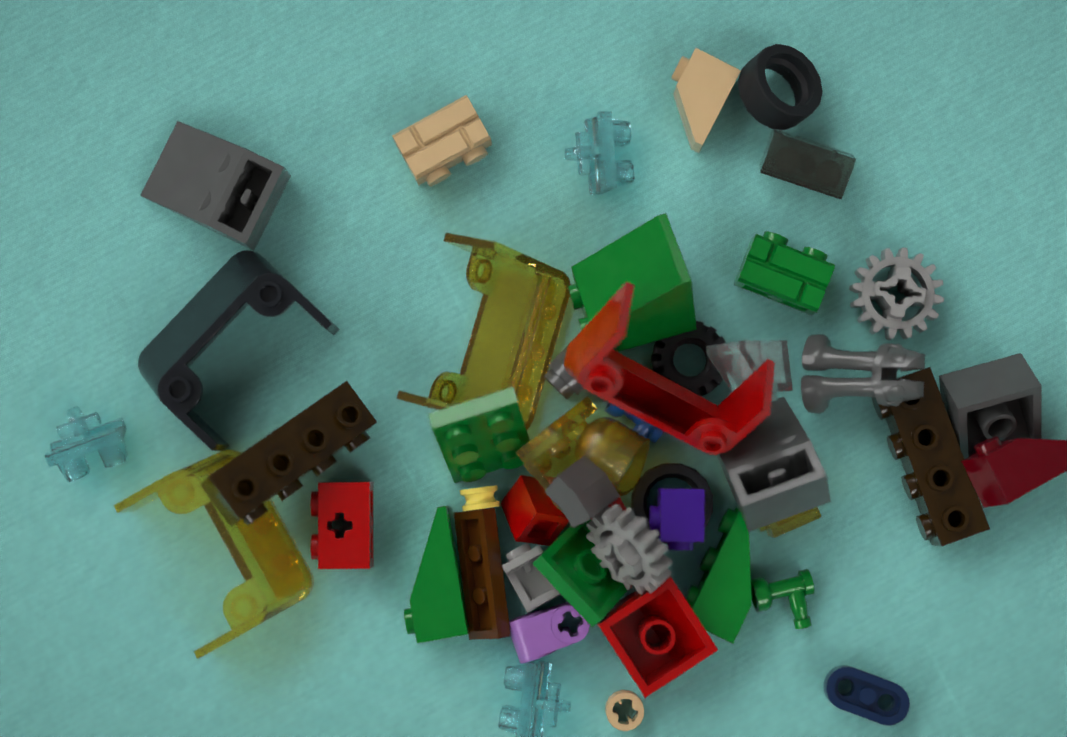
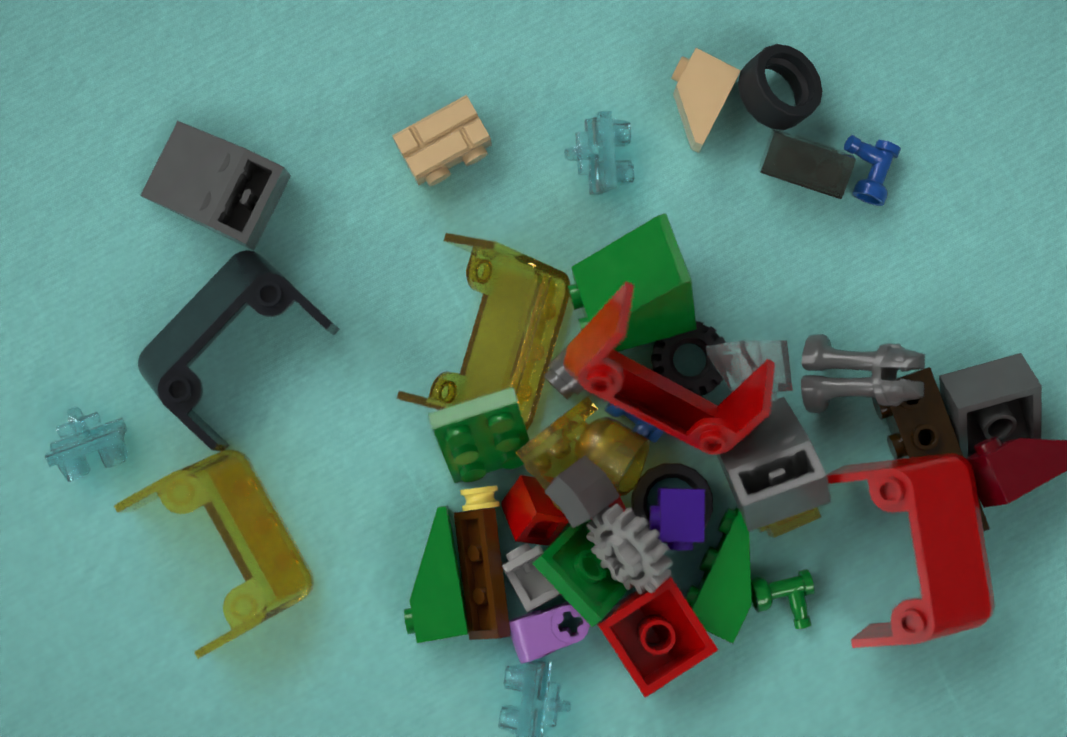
(288, 454): dark brown brick -> none
(357, 545): red brick -> none
(613, 716): tan bush -> none
(785, 273): green brick -> none
(864, 695): dark blue plate -> none
(880, 156): none -> blue piece
(899, 275): light grey gear -> none
(946, 542): none -> red windscreen

